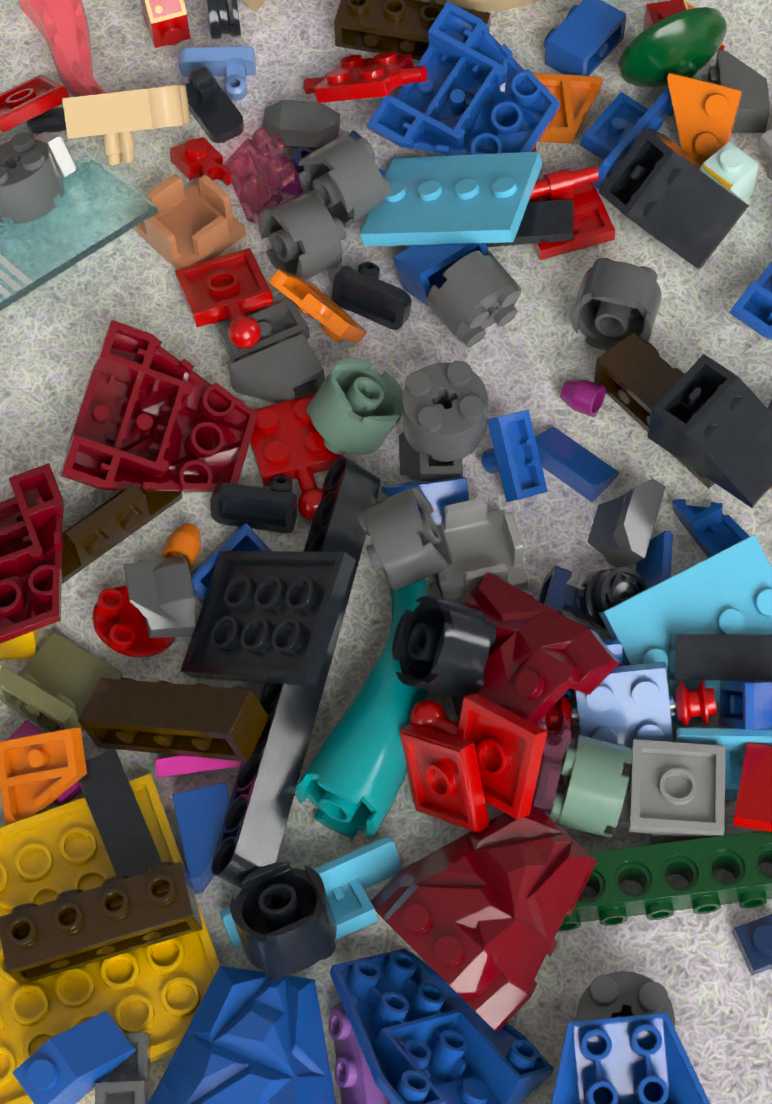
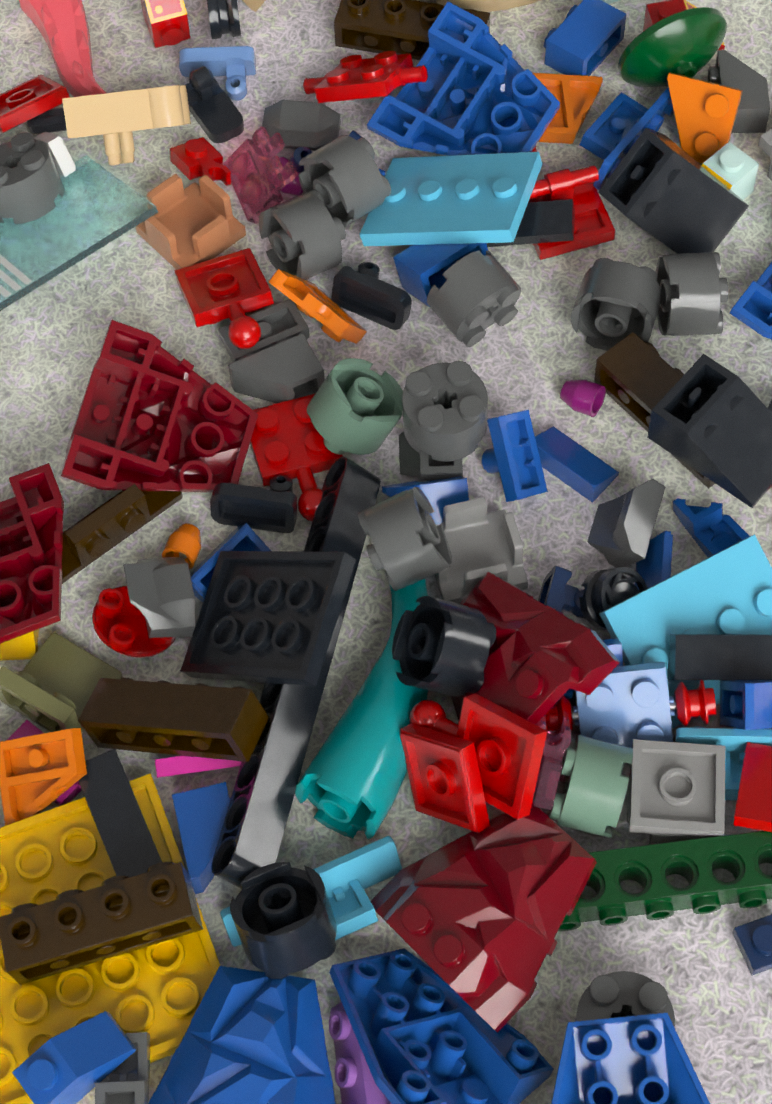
(691, 294): none -> dark grey brick

